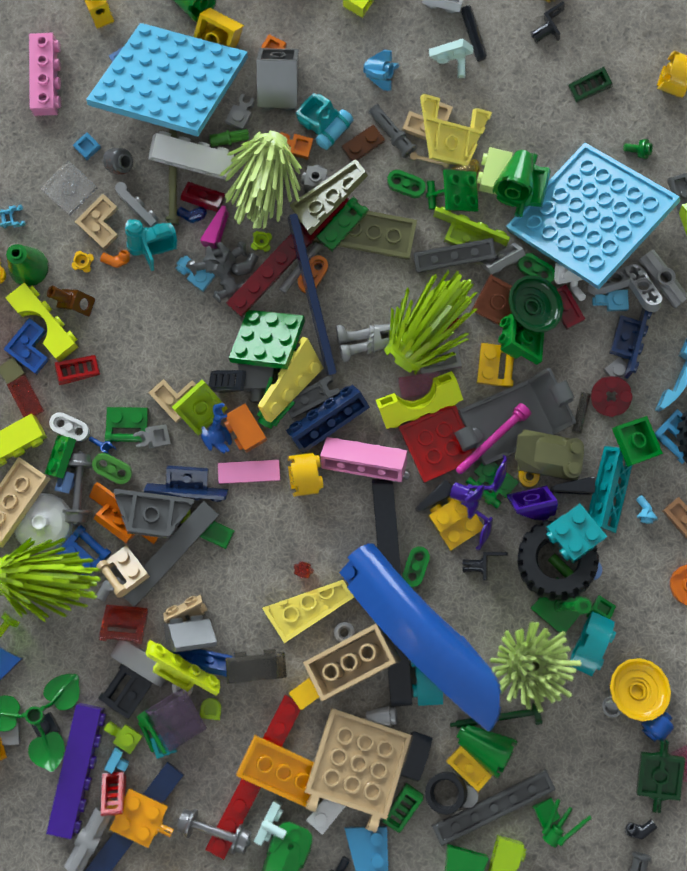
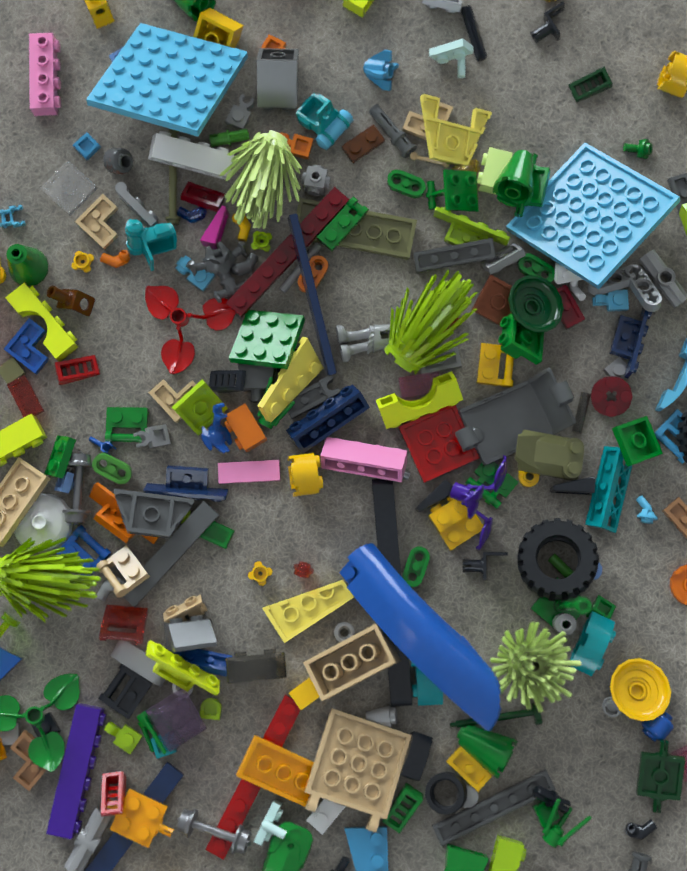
(29, 772): none -> medium nougat plate
(70, 426): white plate -> none
(117, 761): medium azure tile -> none
(162, 302): none -> red plant
(245, 227): none -> yellow arm
(258, 567): none -> yellow plate
(328, 195): olive wing -> none
(520, 413): dark pink piece -> none
(534, 503): dark purple slope -> none
(550, 798): none -> black axle
(558, 620): none -> light grey brick
(575, 533): teal plate -> none

